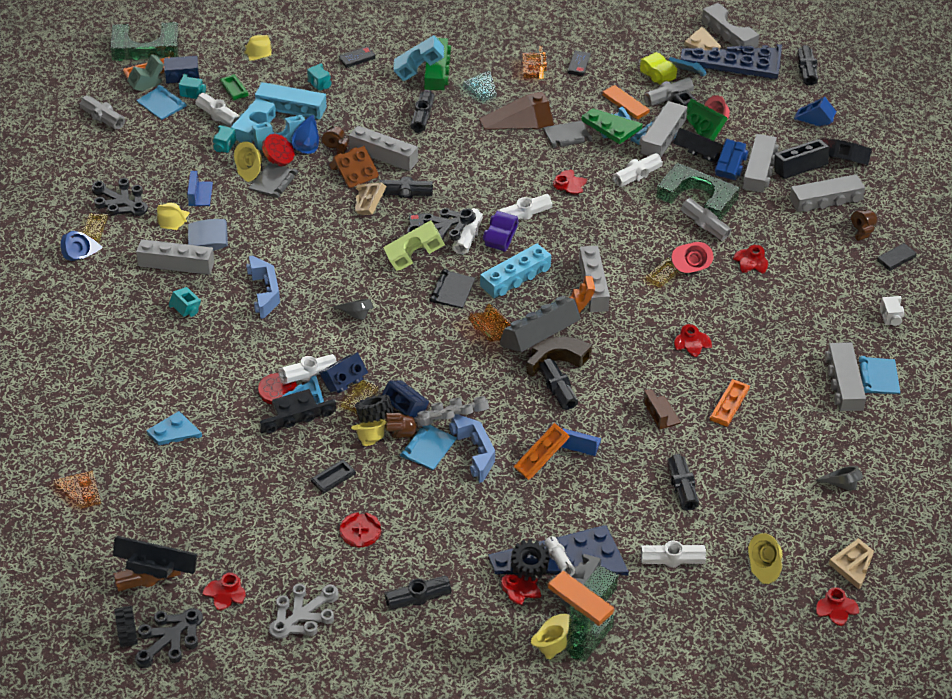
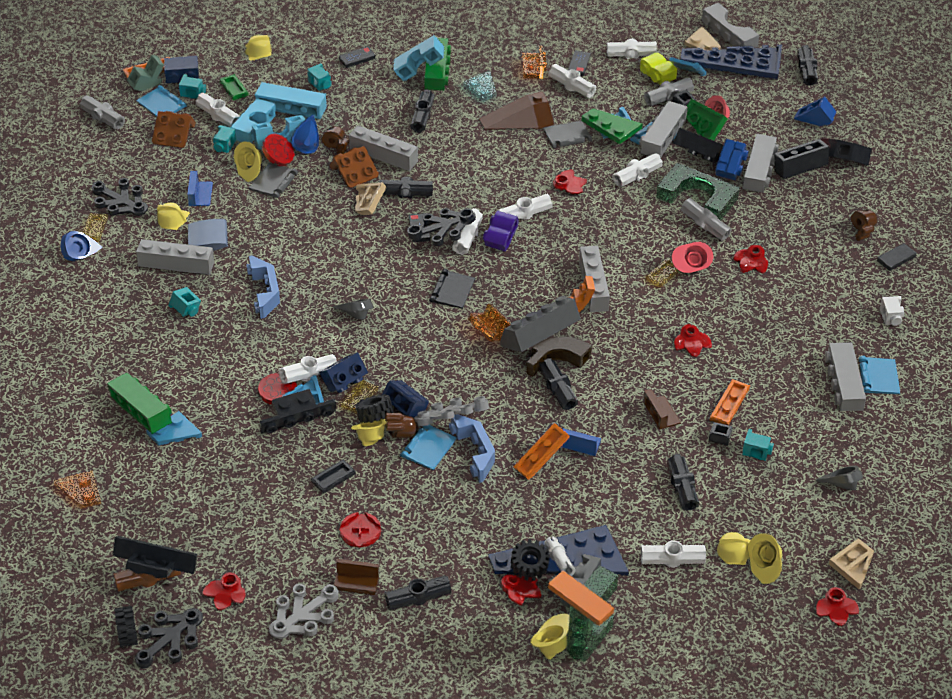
(124, 48): clear green arch -> none
(140, 402): none -> brick
(172, 129): none -> dark orange bracket
(357, 576): none -> reddish brown panel
(425, 237): yellowish green arch -> none
(515, 271): medium azure brick -> none
(572, 80): none -> white piece
(624, 100): orange tile -> none
(631, 48): none -> white piece
(720, 434): none -> black brick
(733, 548): none -> light yellow piece
(757, 446): none -> teal brick
(827, 193): light grey brick -> none

